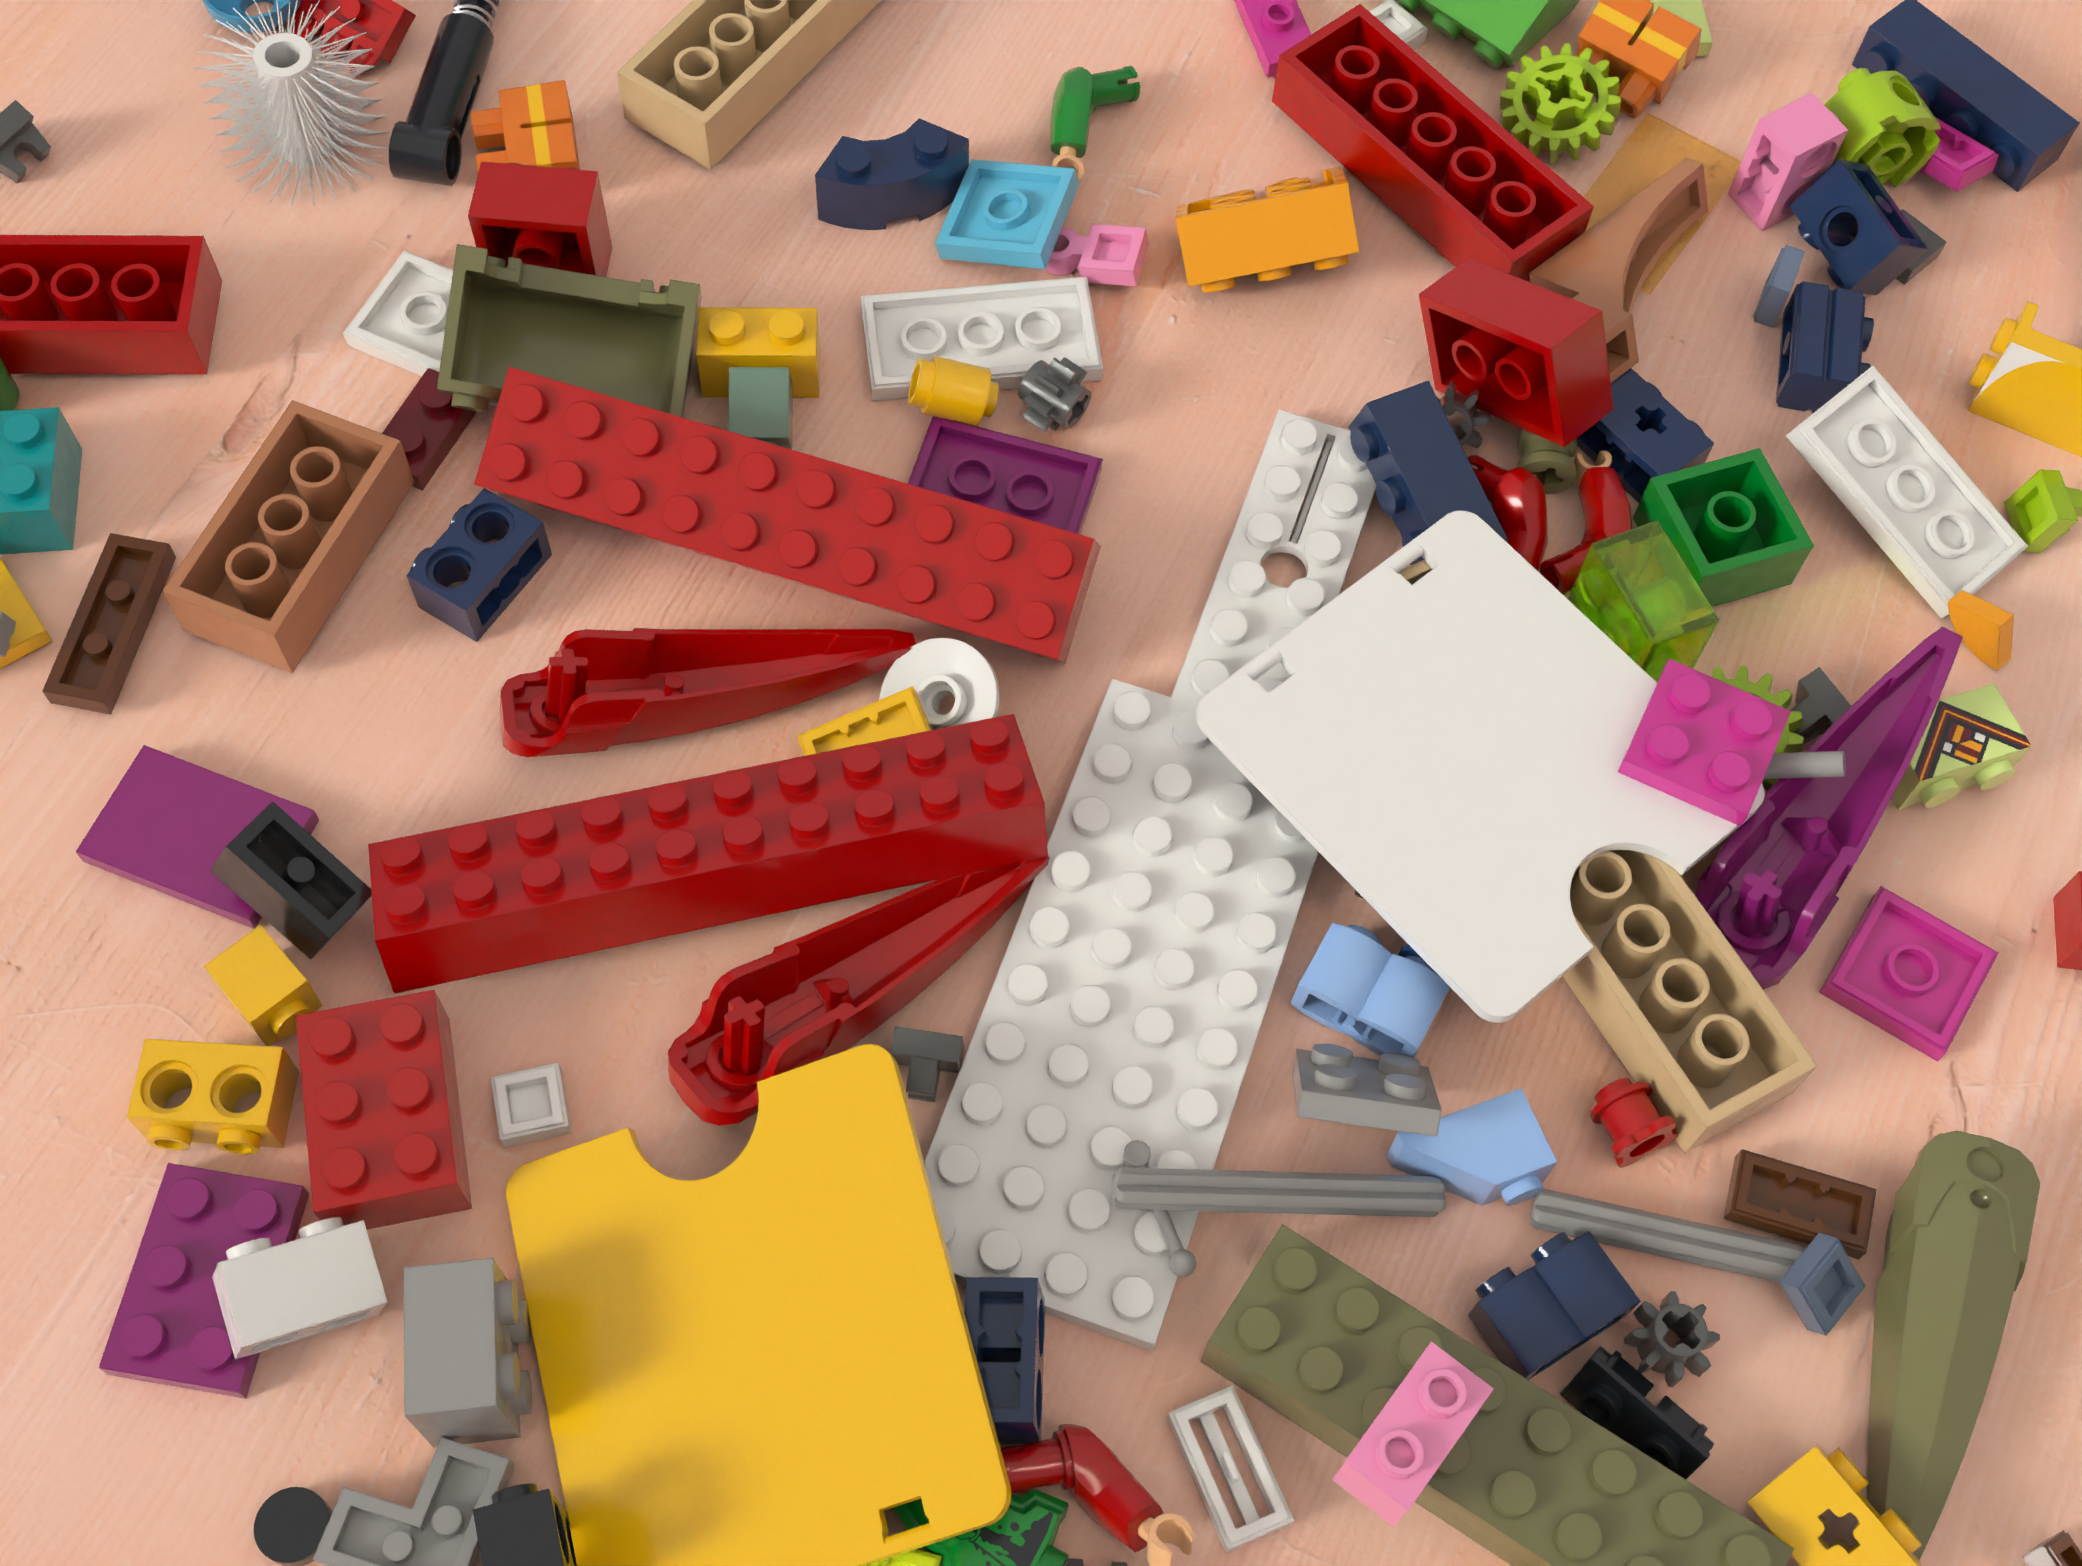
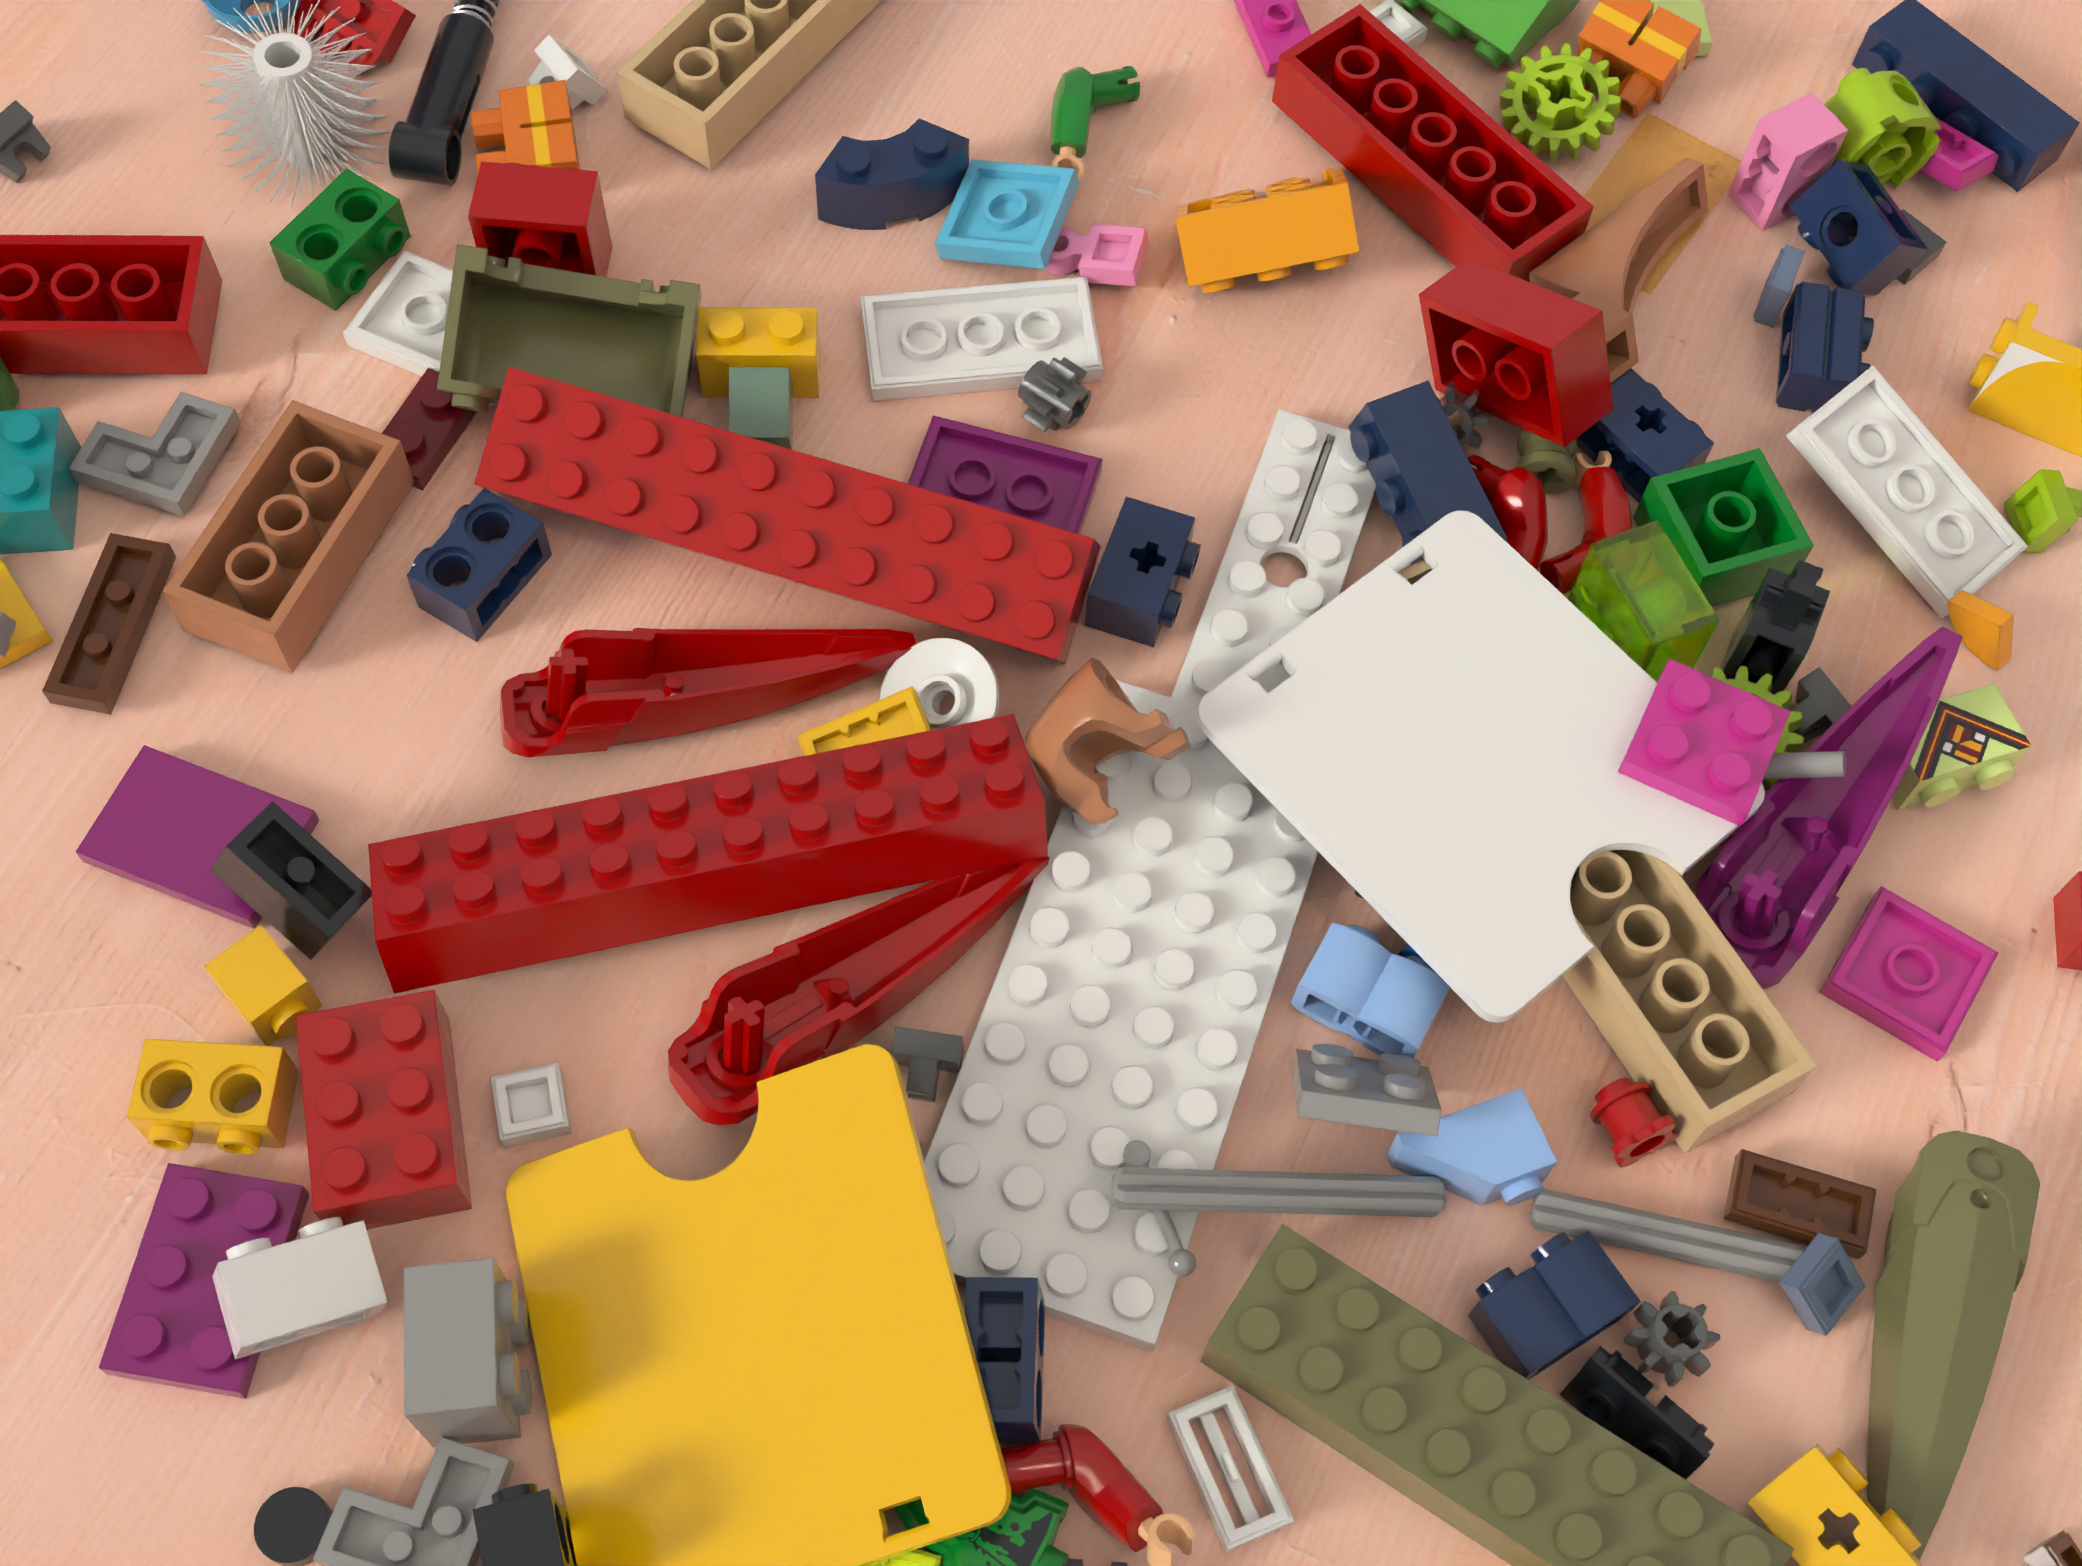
(164, 468): none -> light grey plate
(341, 239): none -> green brick
(564, 64): none -> white tile
(952, 390): yellow brick -> none
(1085, 727): none -> nougat piece
(1140, 572): none -> dark blue brick
(1413, 1434): bright pink brick -> none
(1778, 626): none -> black hinge

